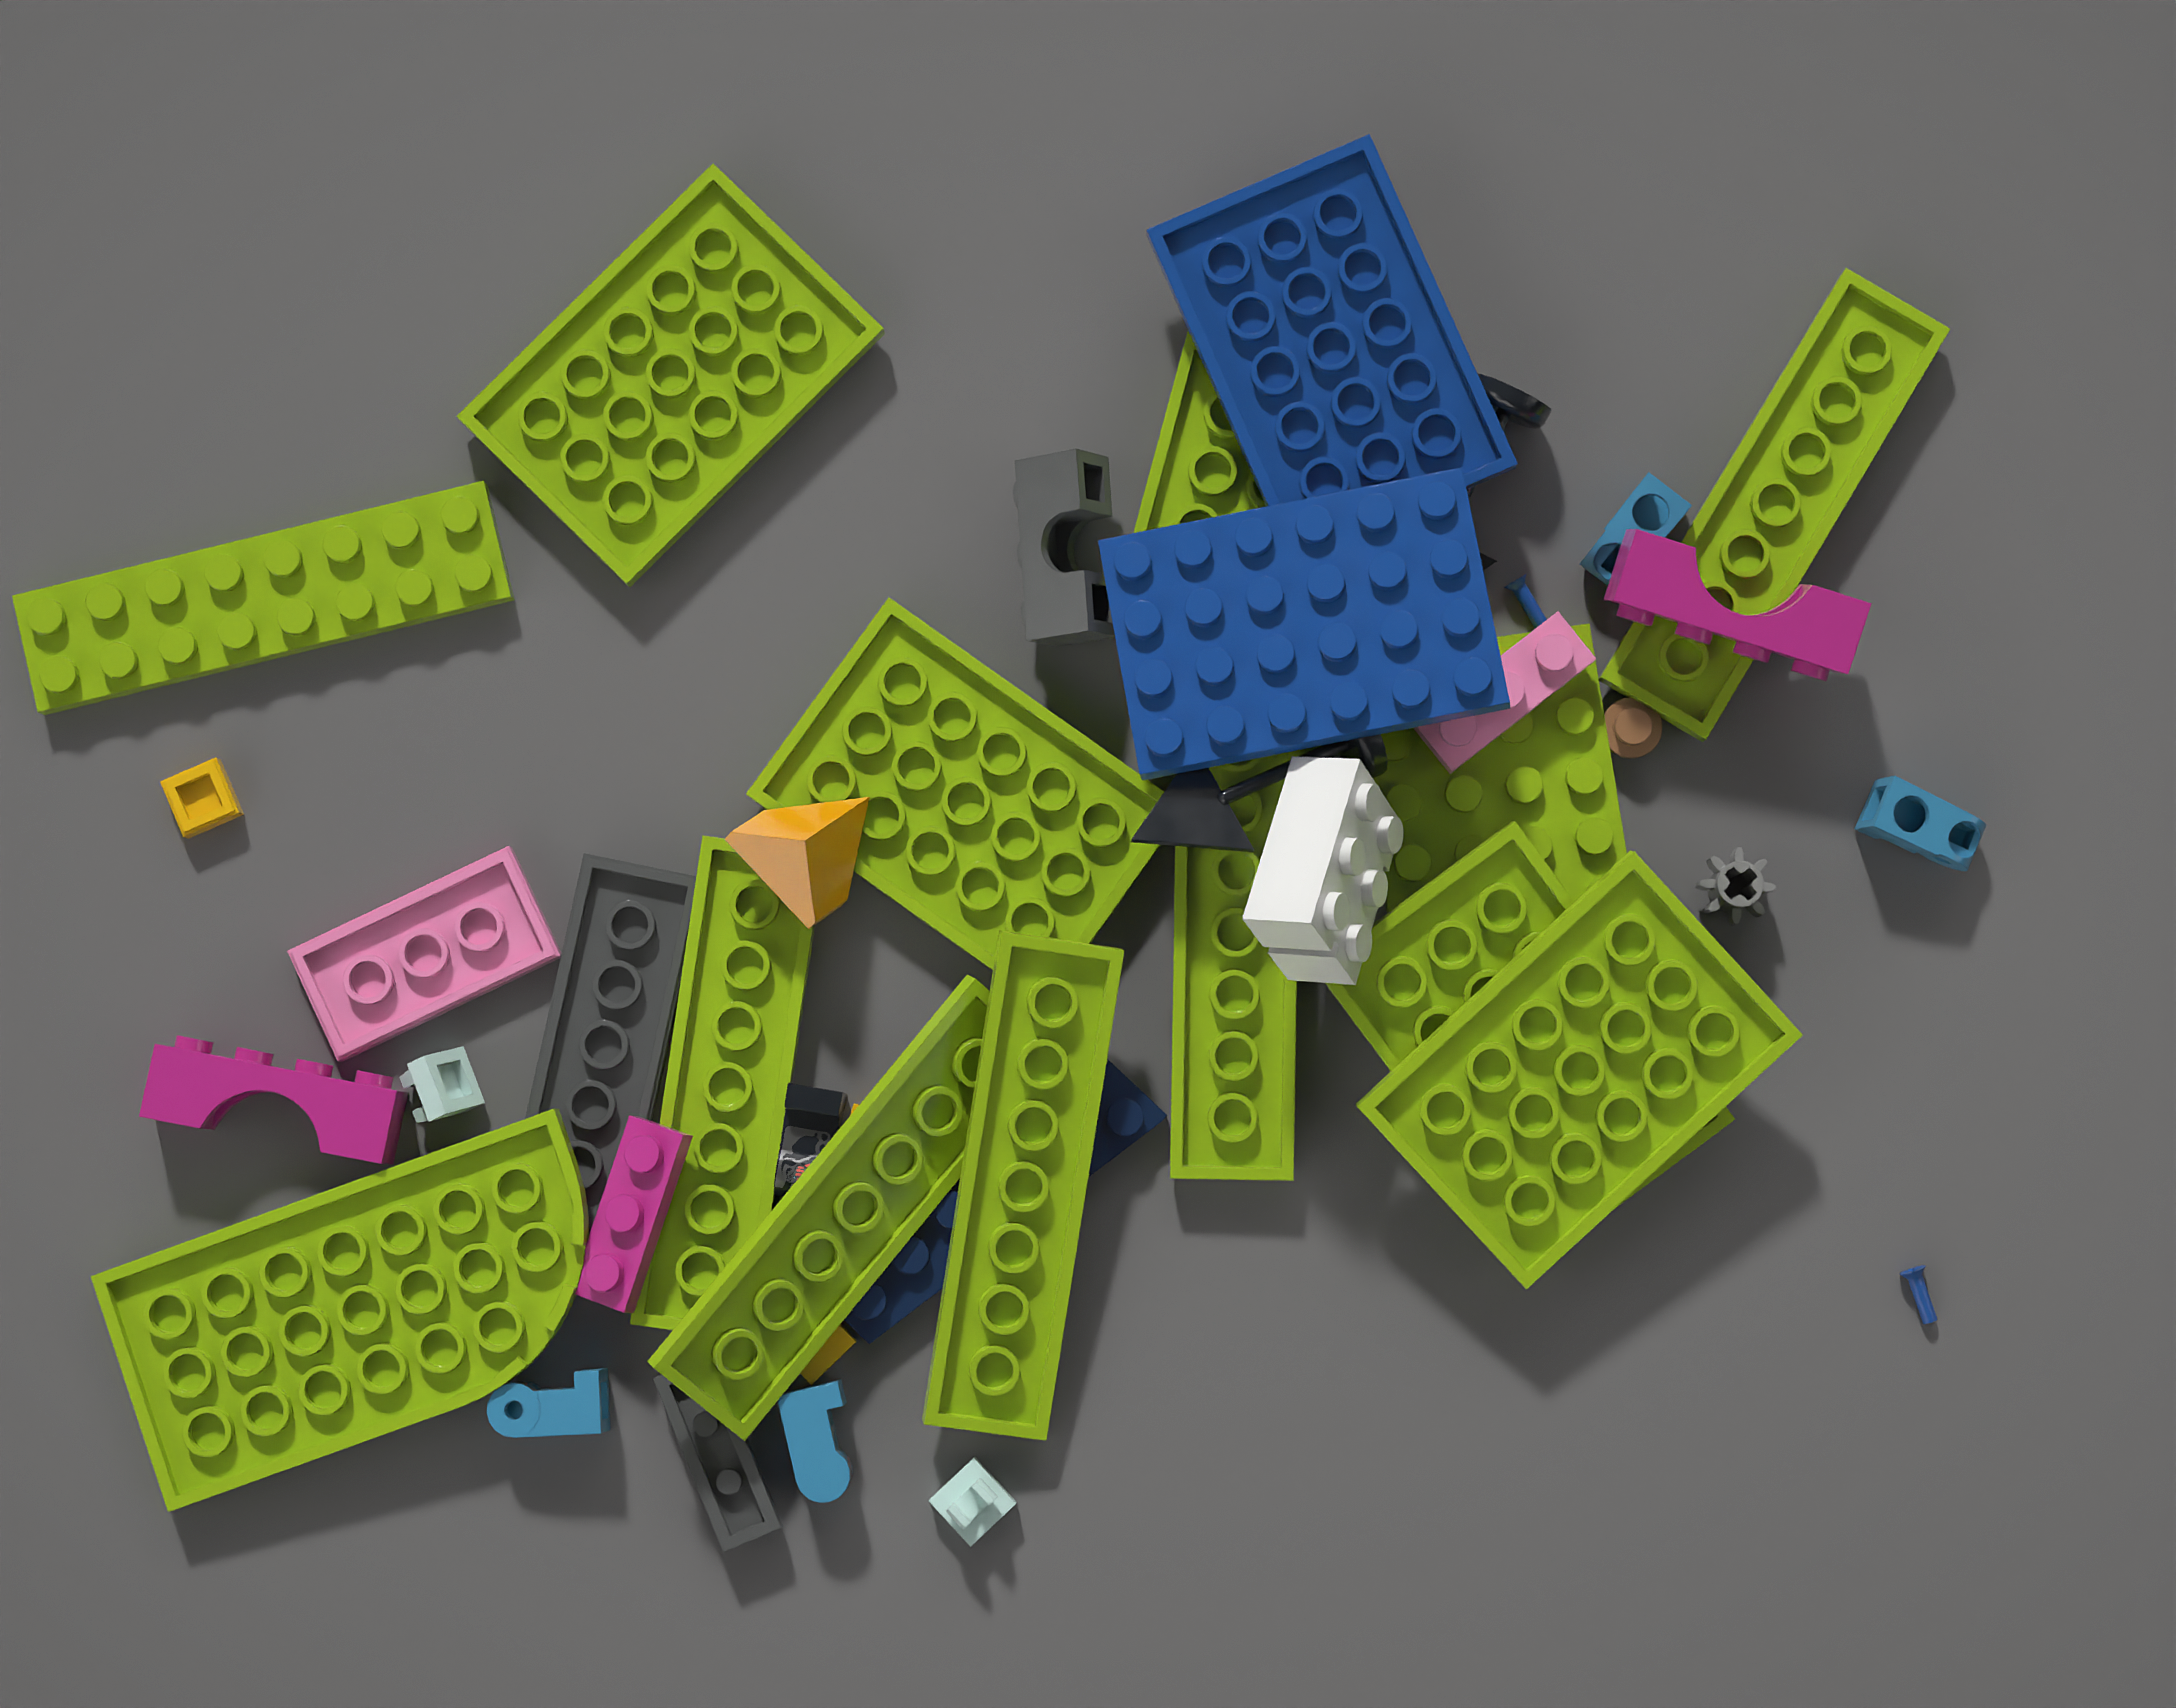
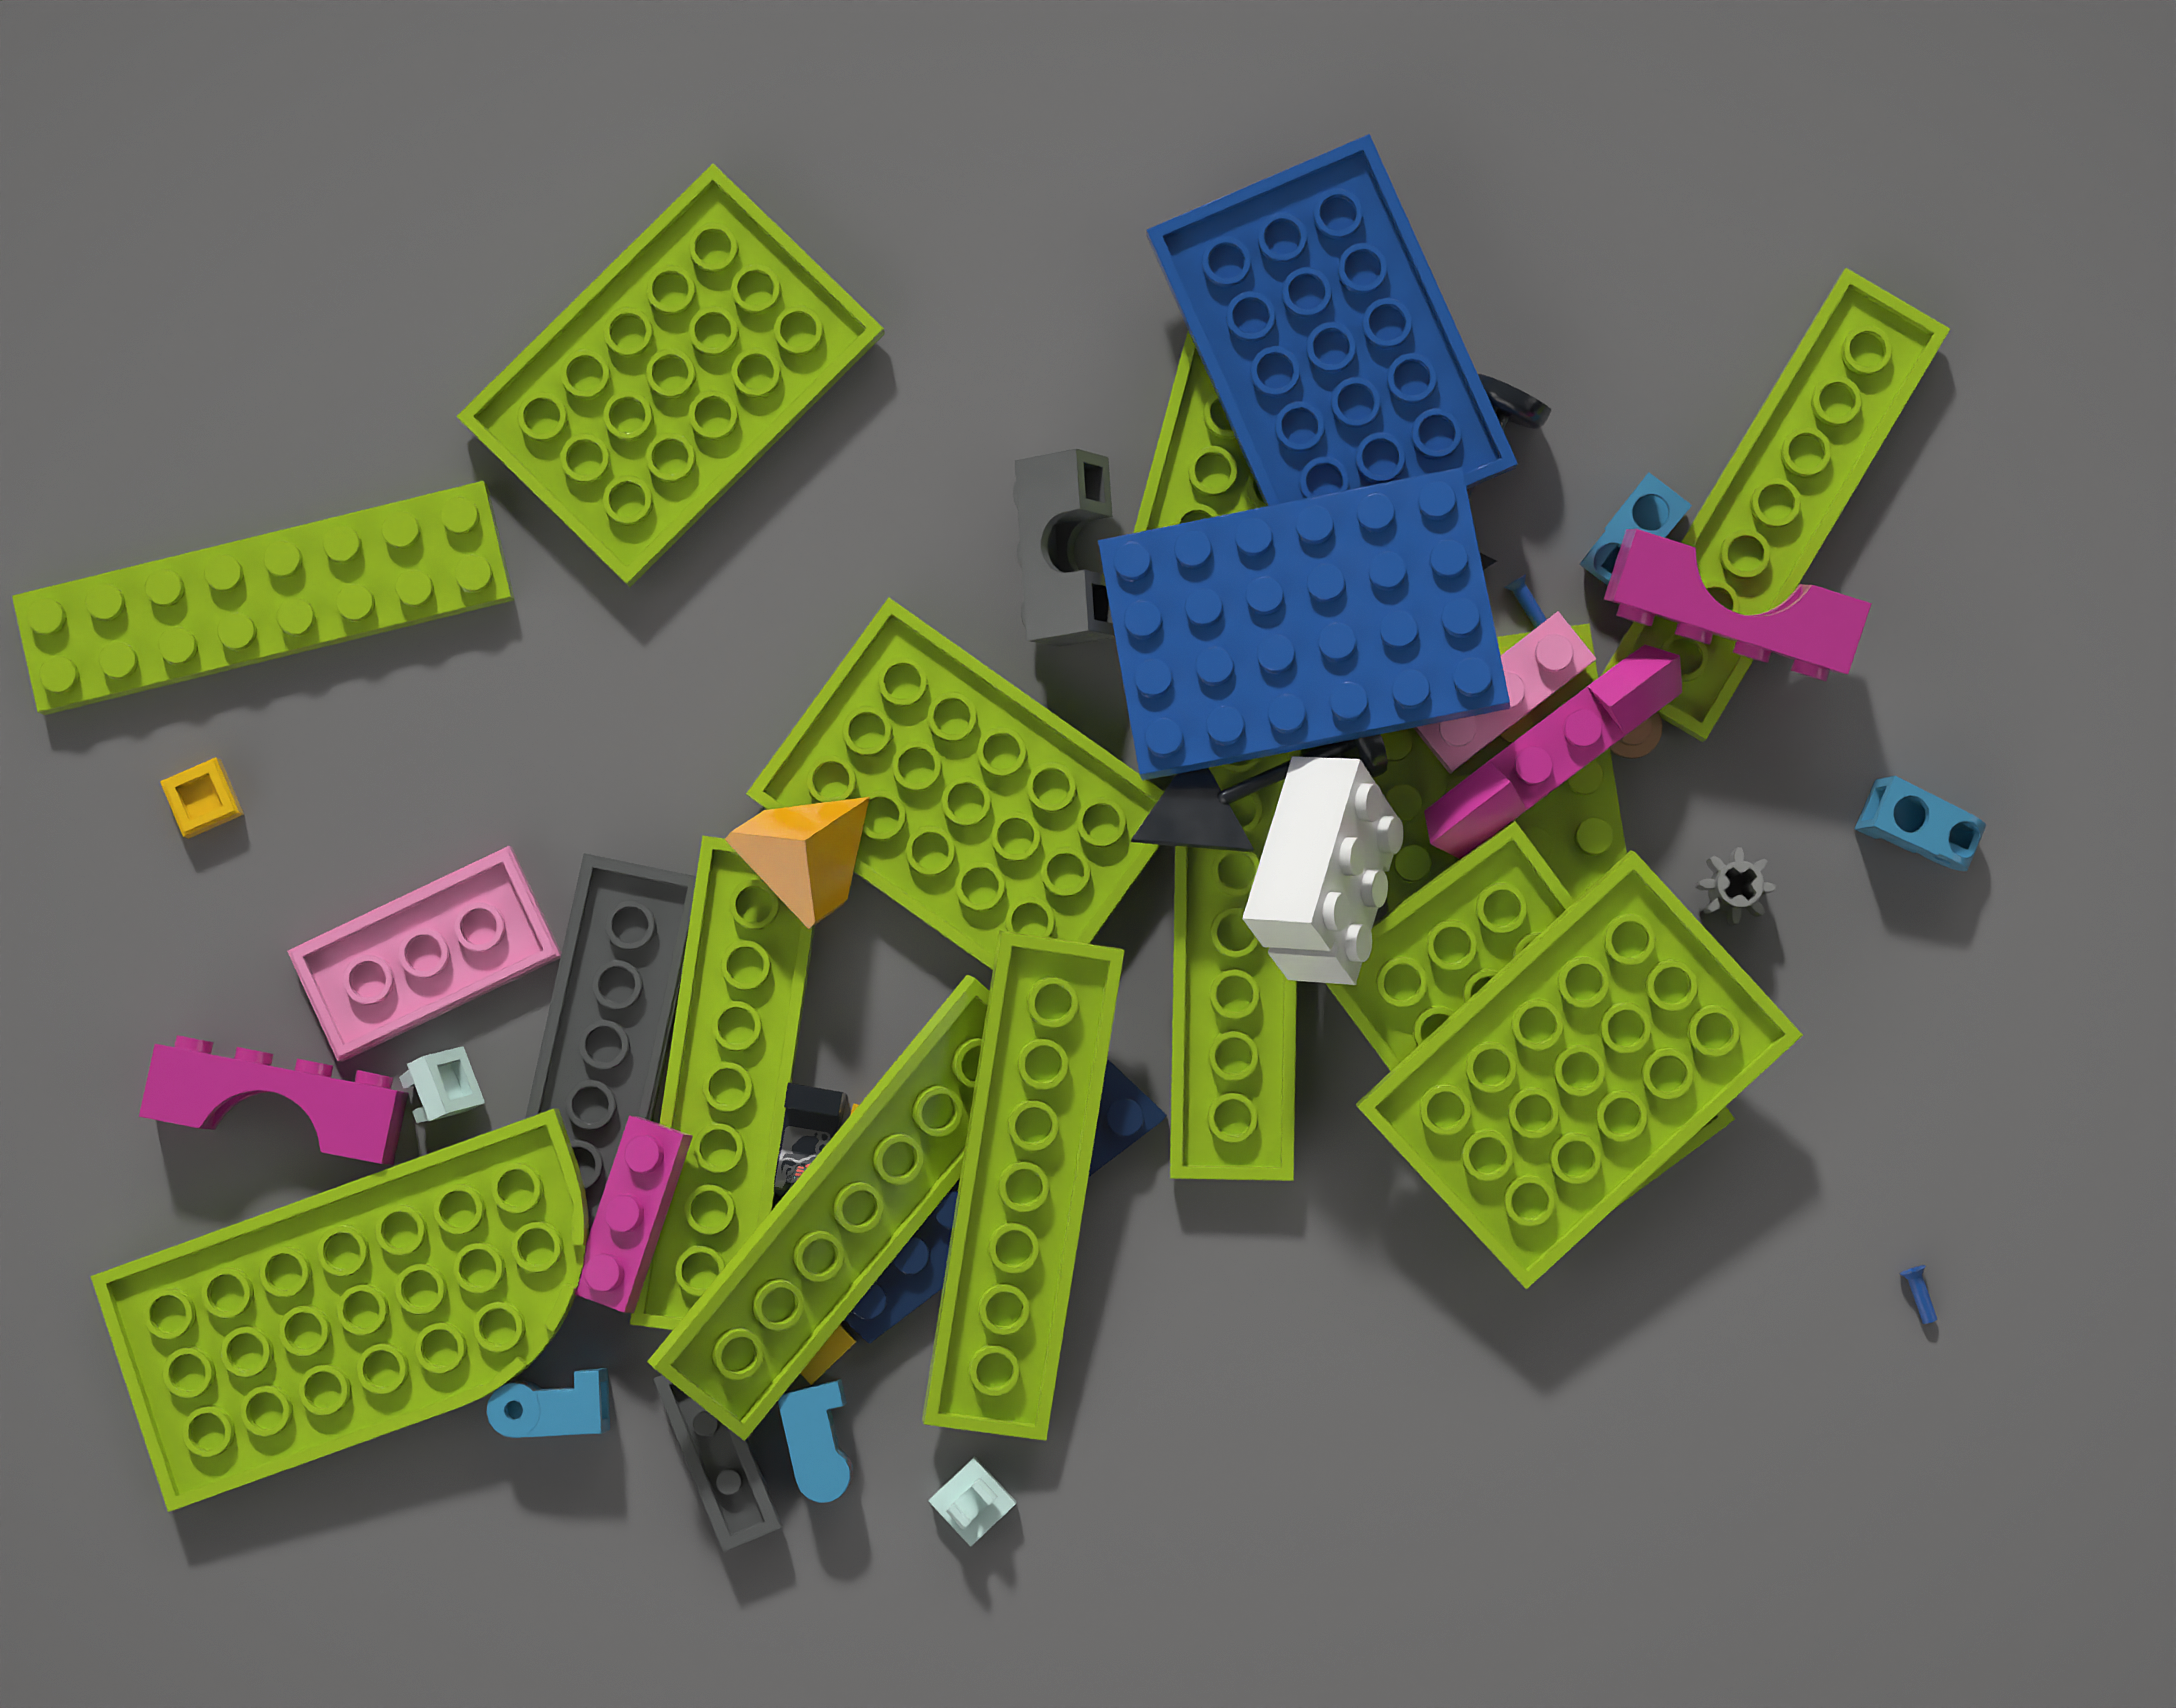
(1554, 750): none -> dark pink brick

